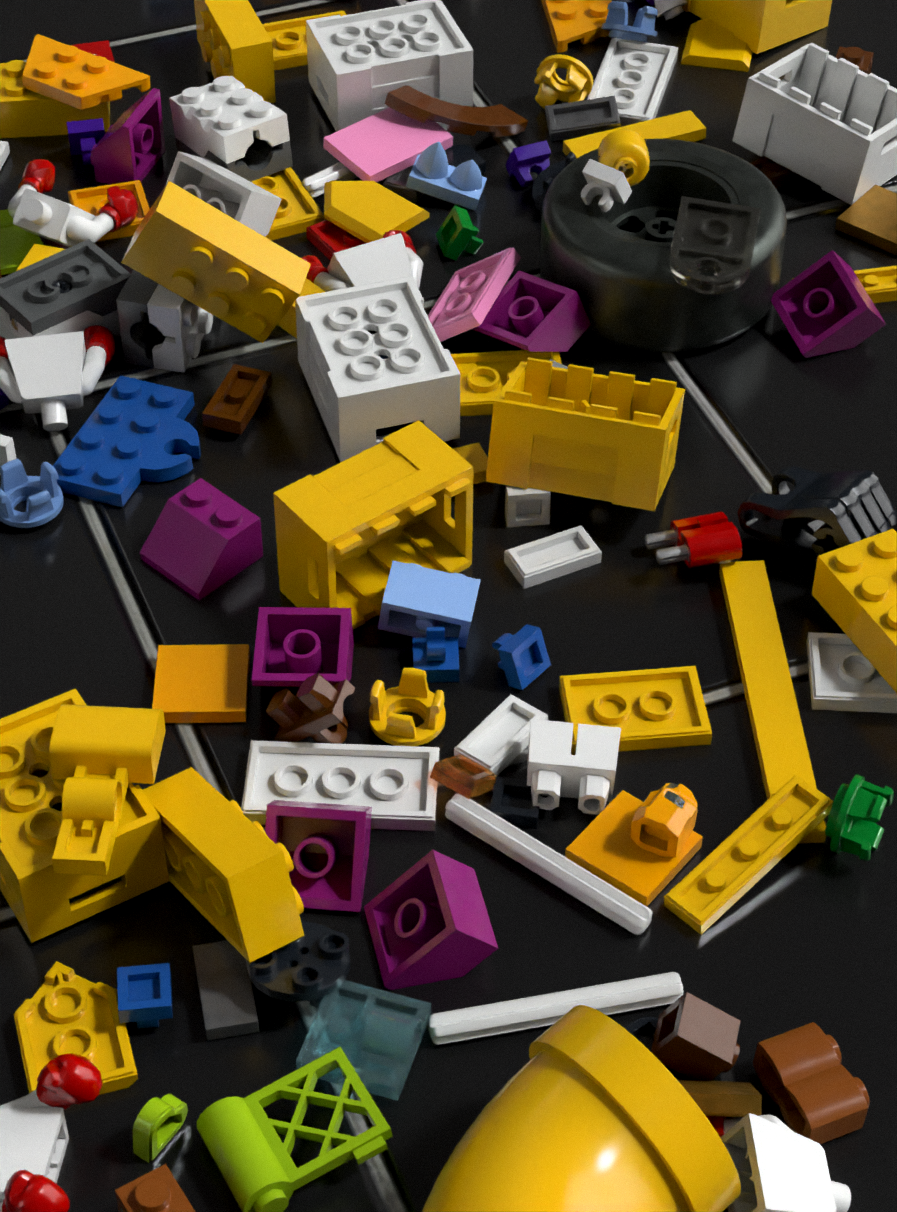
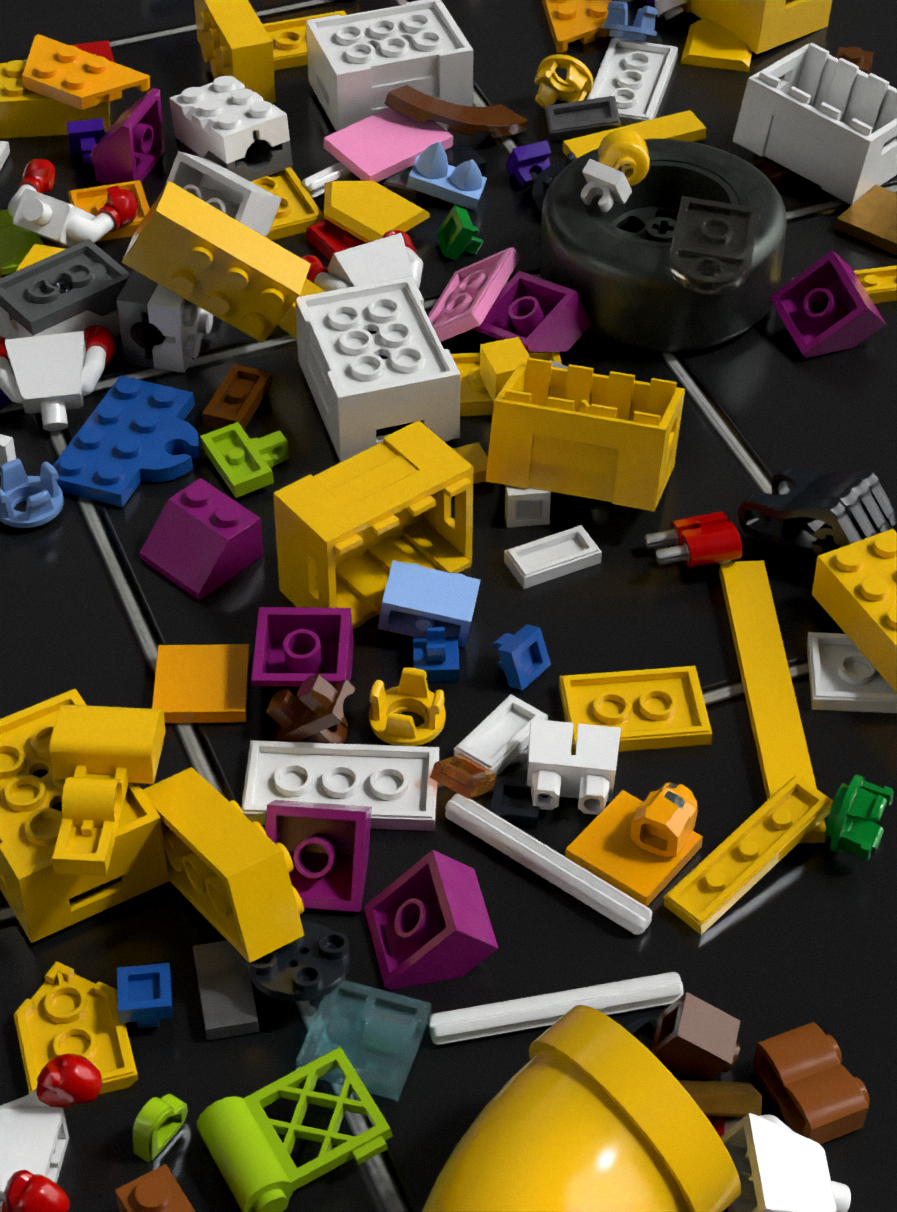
(244, 461): none -> lime hinge
(499, 362): none -> yellow brick

